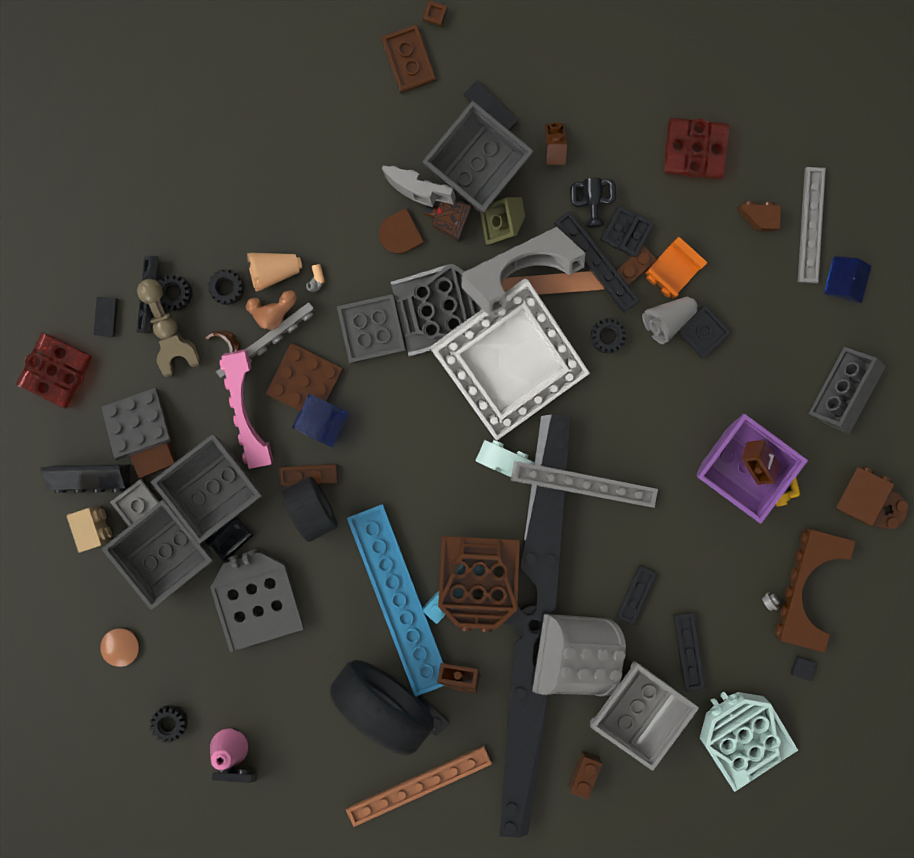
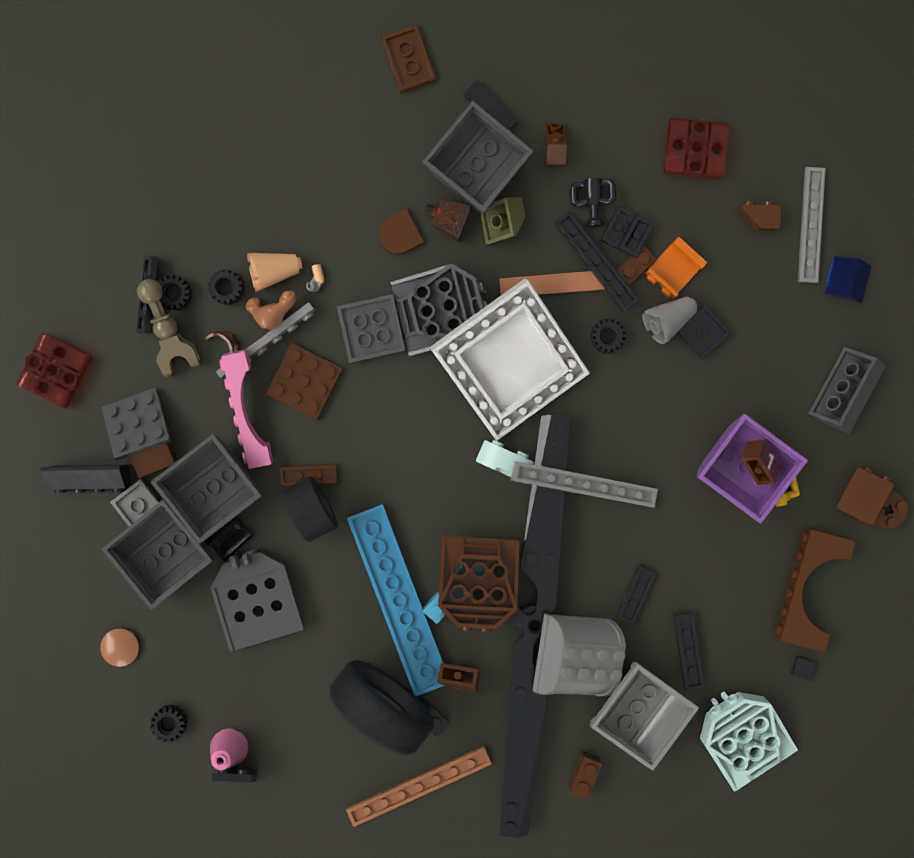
(89, 528): tan brick -> none
(105, 316): black tile -> none
(321, 420): clear blue slope -> none
(411, 185): light grey slope -> none
(435, 13): reddish brown plate -> none
(547, 249): light grey arch -> none
(771, 601): light grey plate -> none

